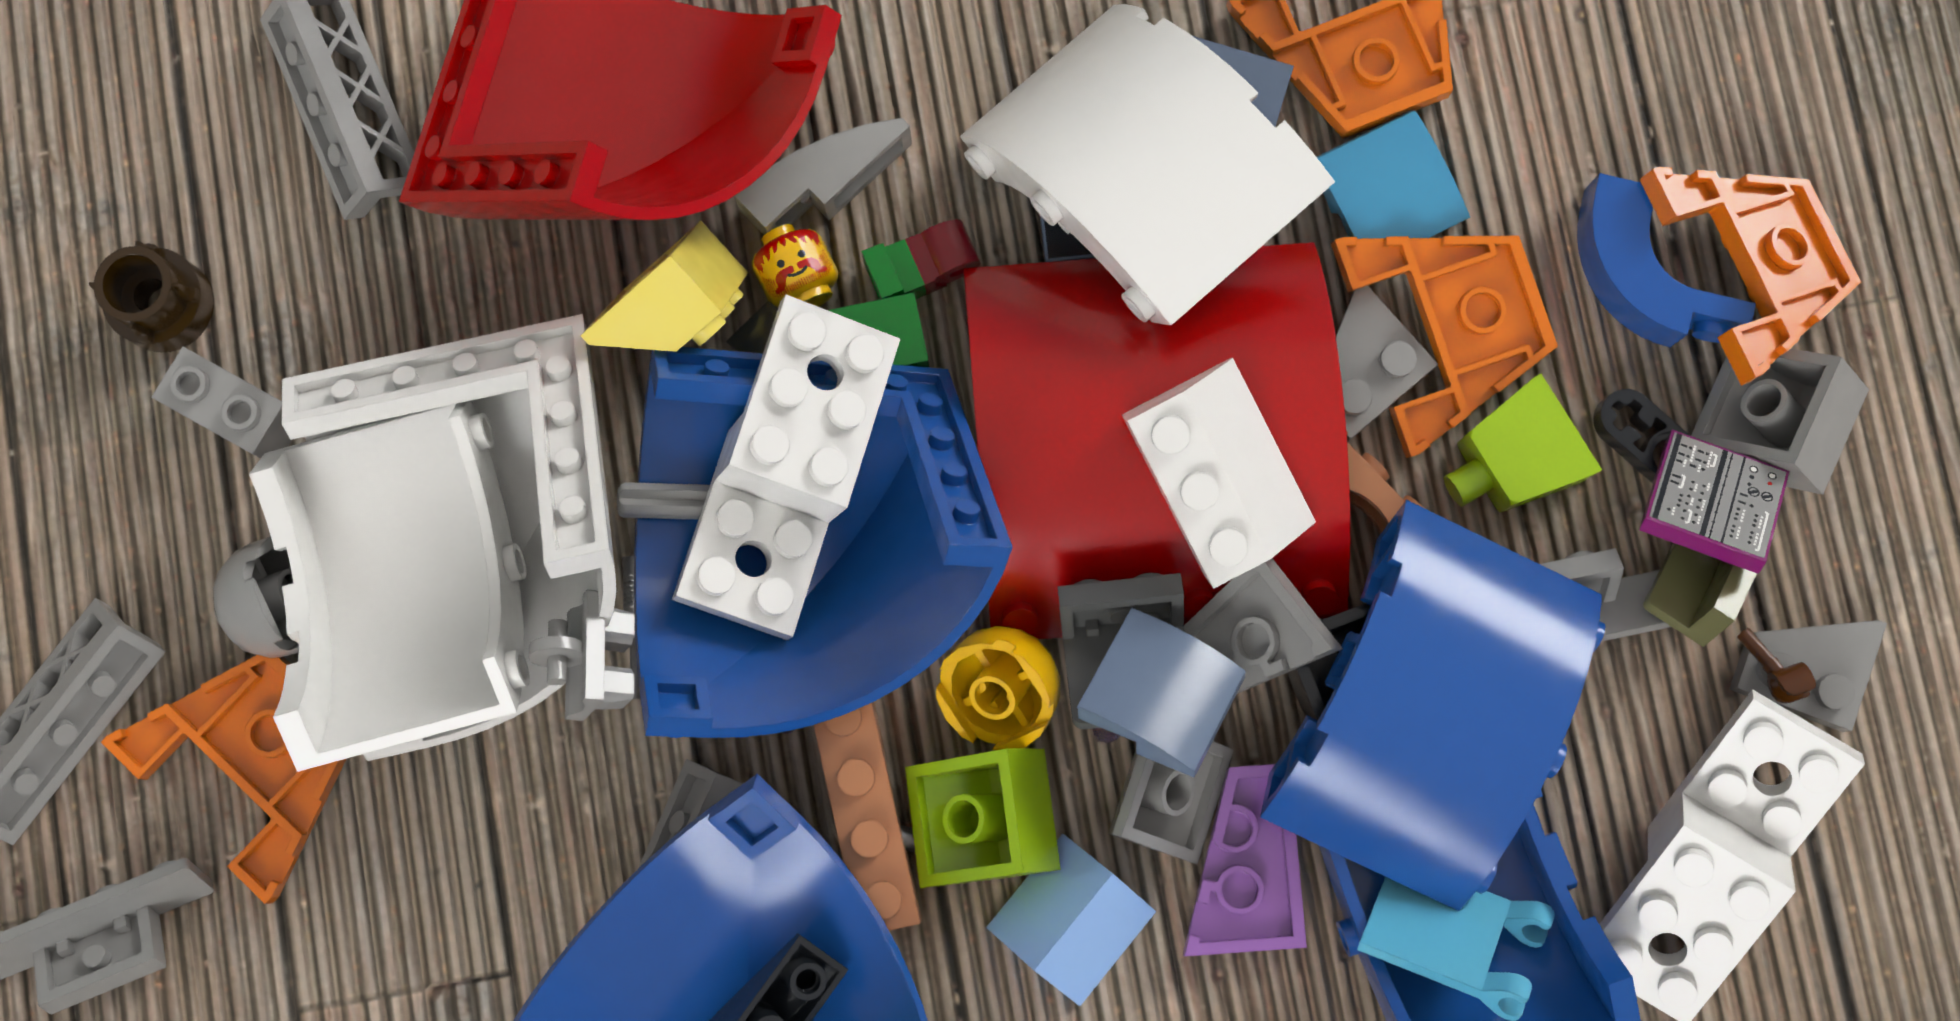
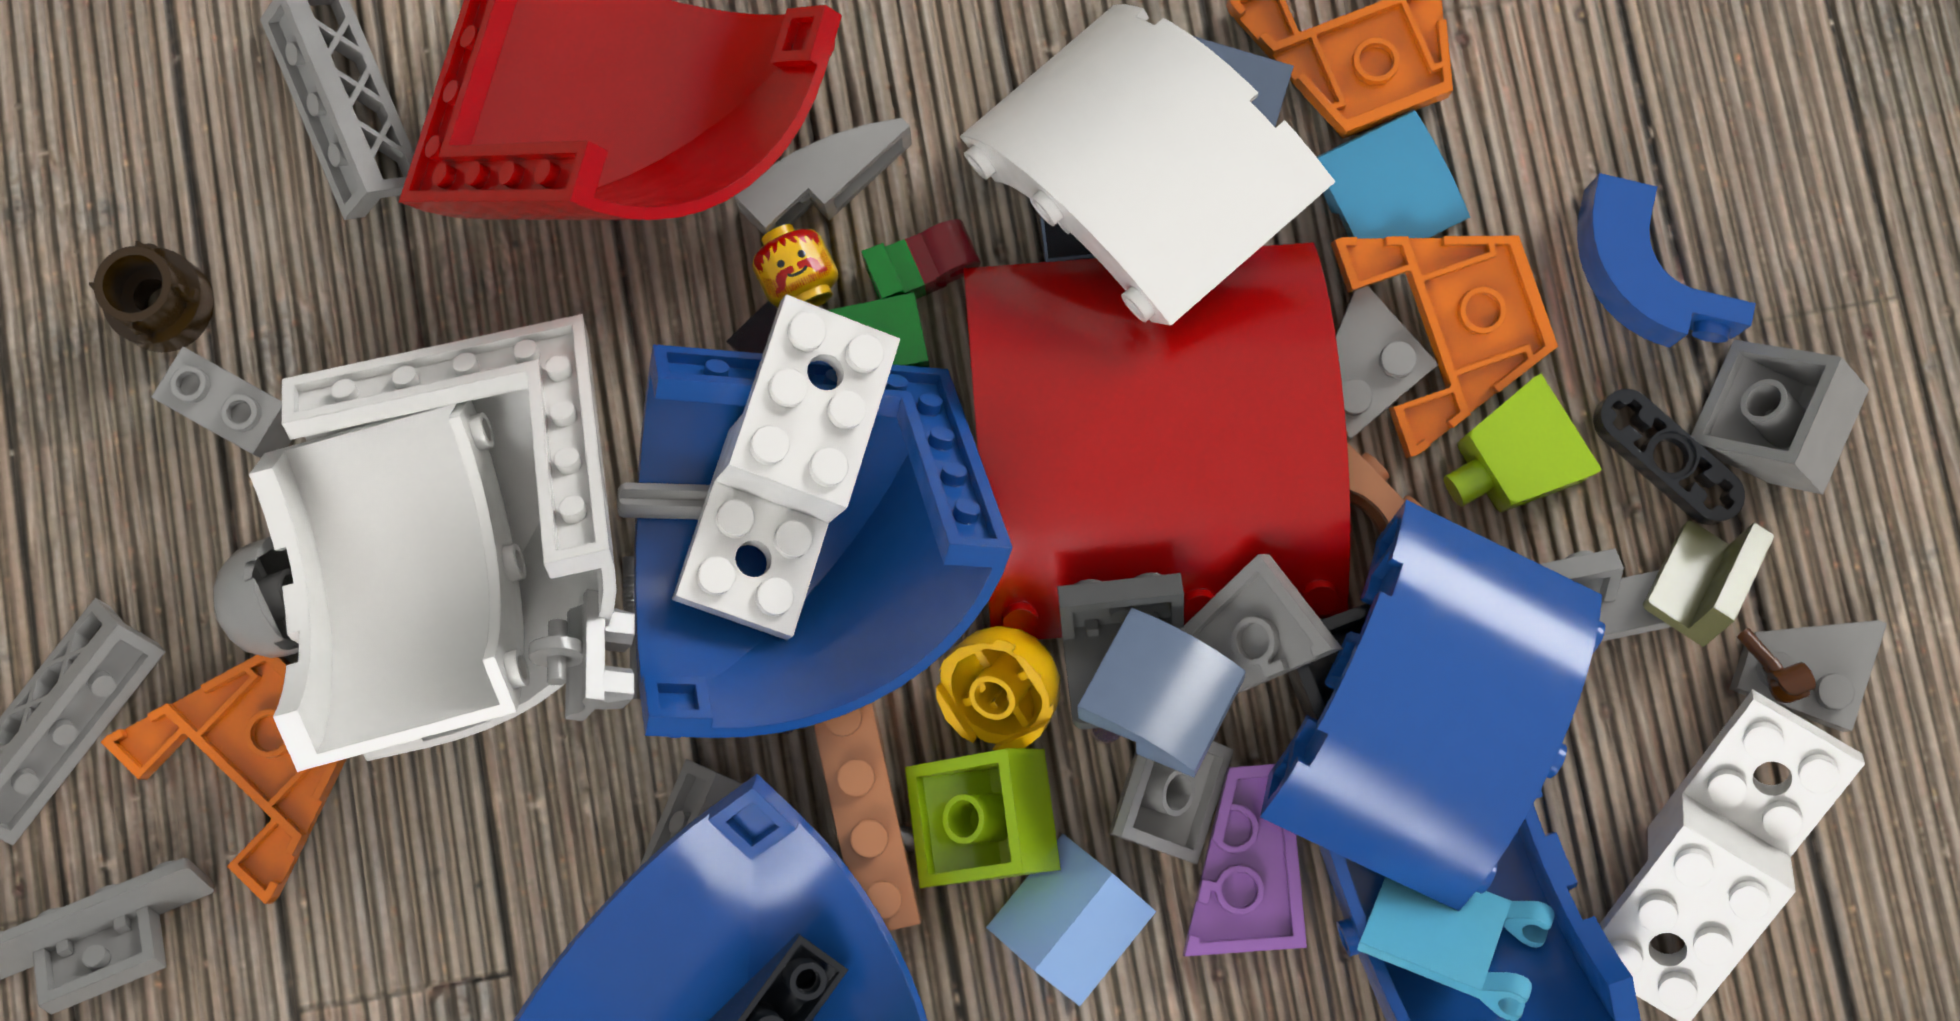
(674, 299): light yellow slope -> none
(1220, 472): white slope -> none
(1715, 501): tile -> none
(1779, 246): orange wing -> none

